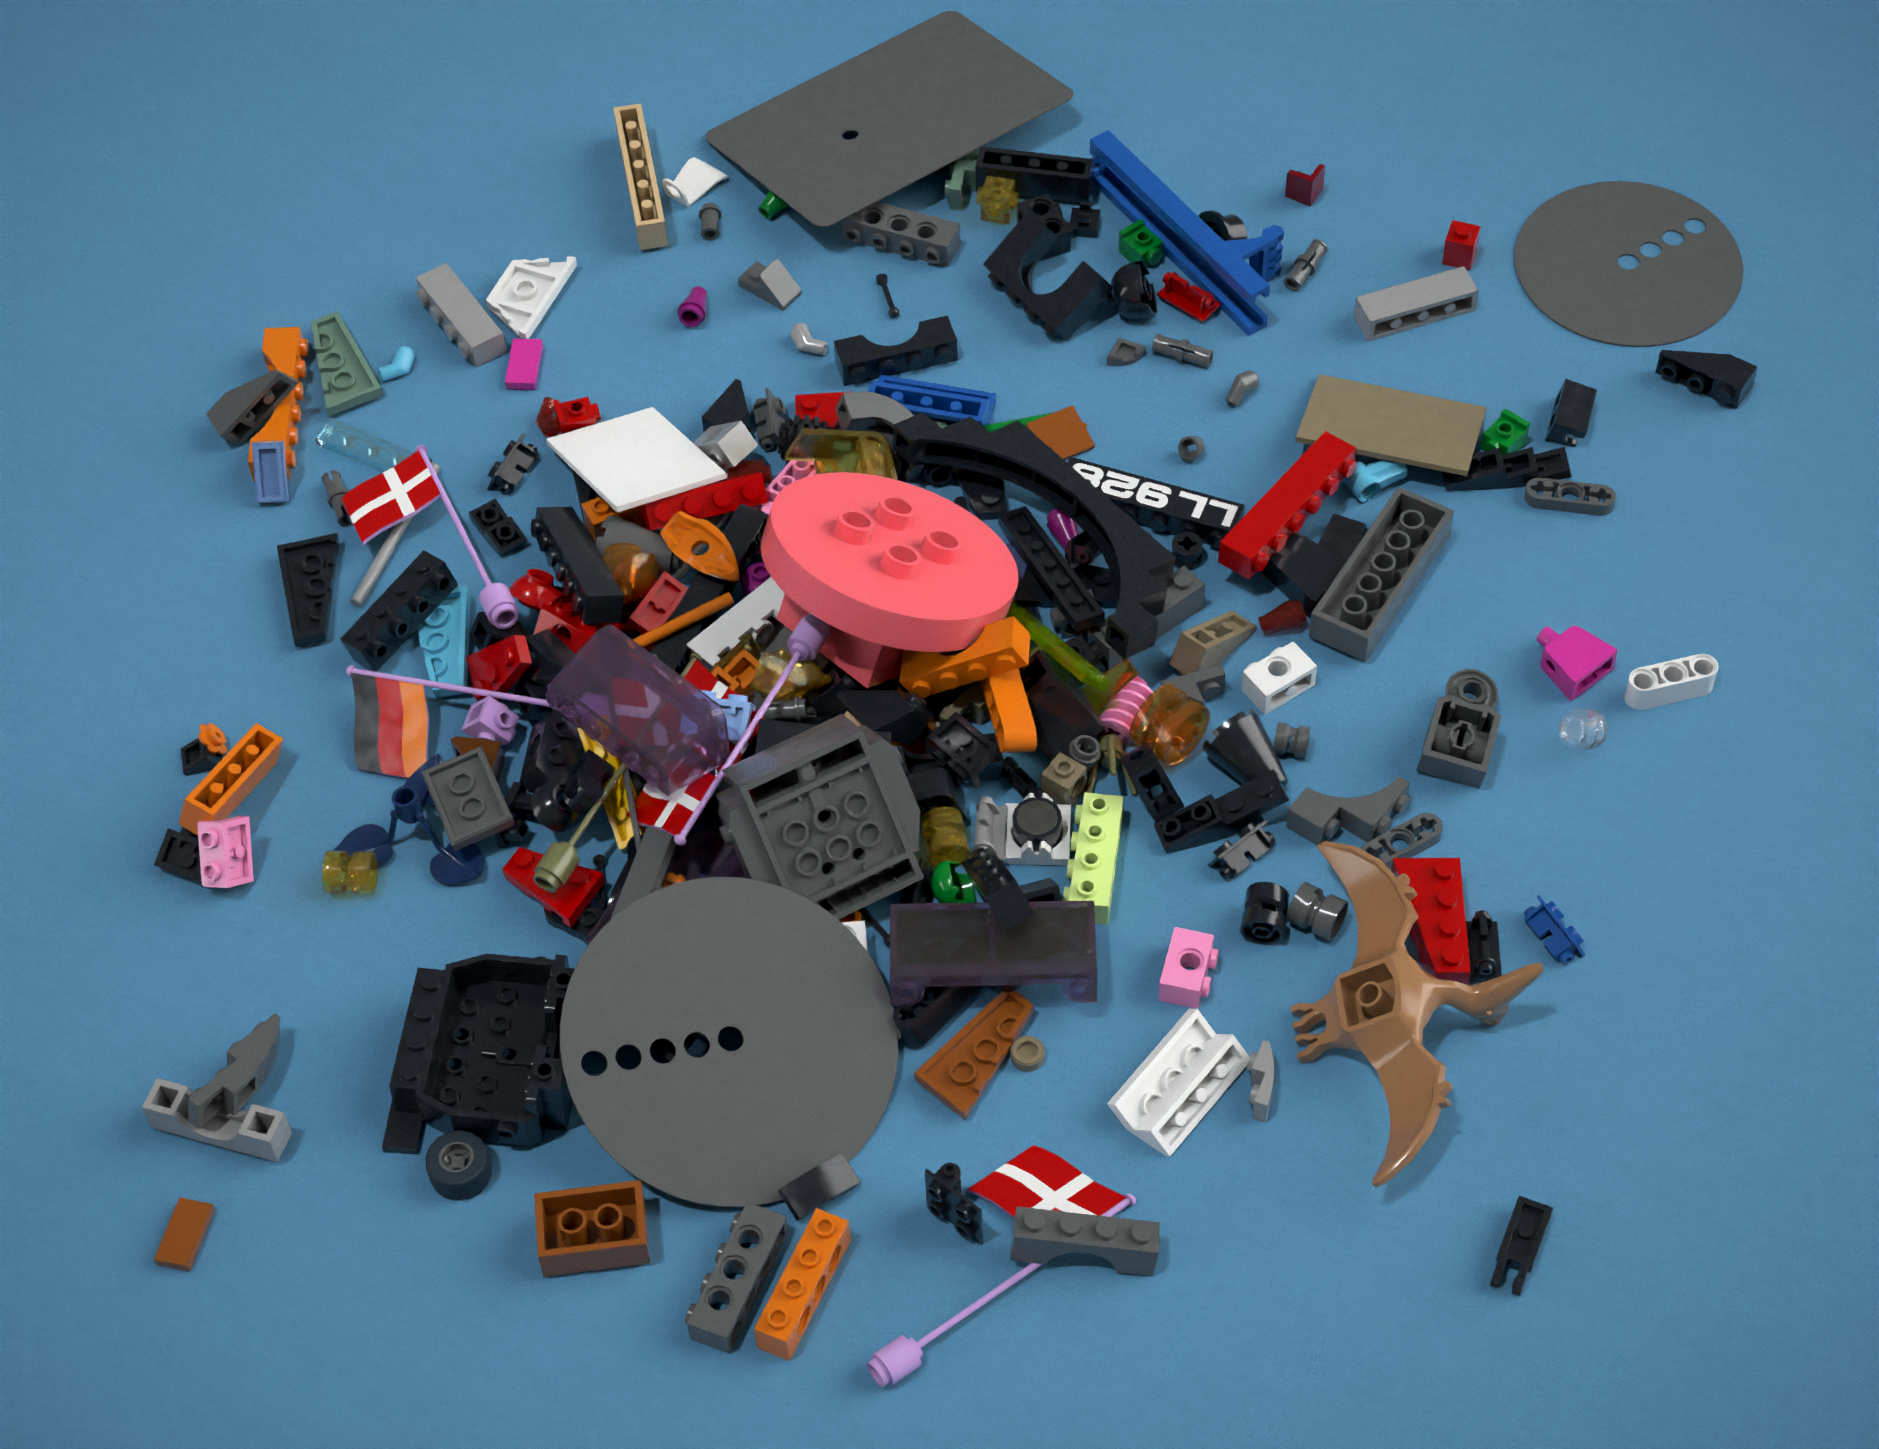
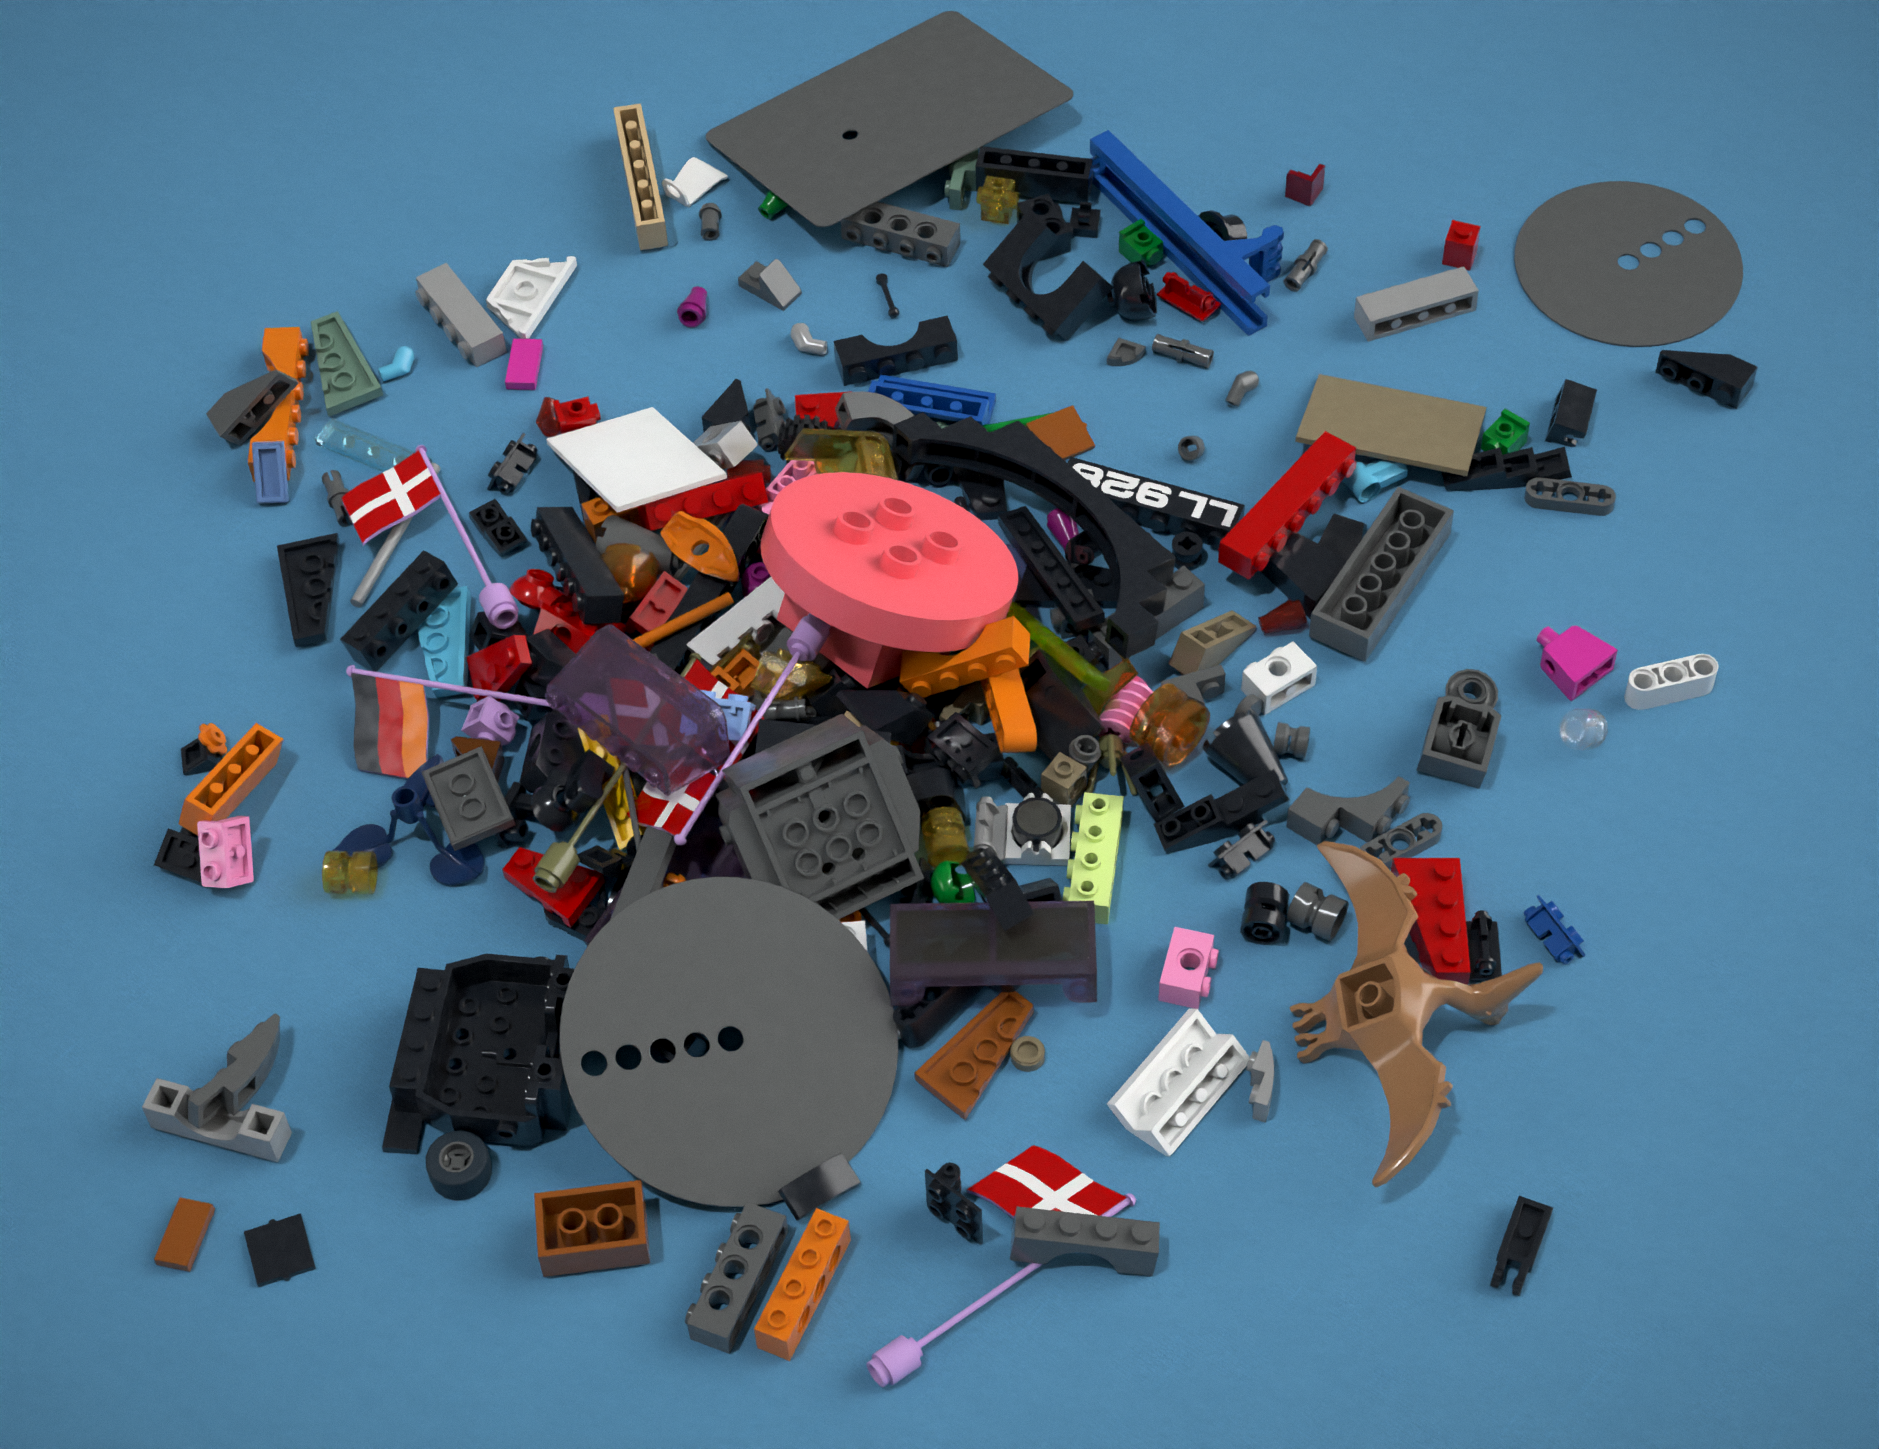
(279, 1250): none -> black piece
(609, 863): none -> black slope
(1250, 702): none -> dark grey tile

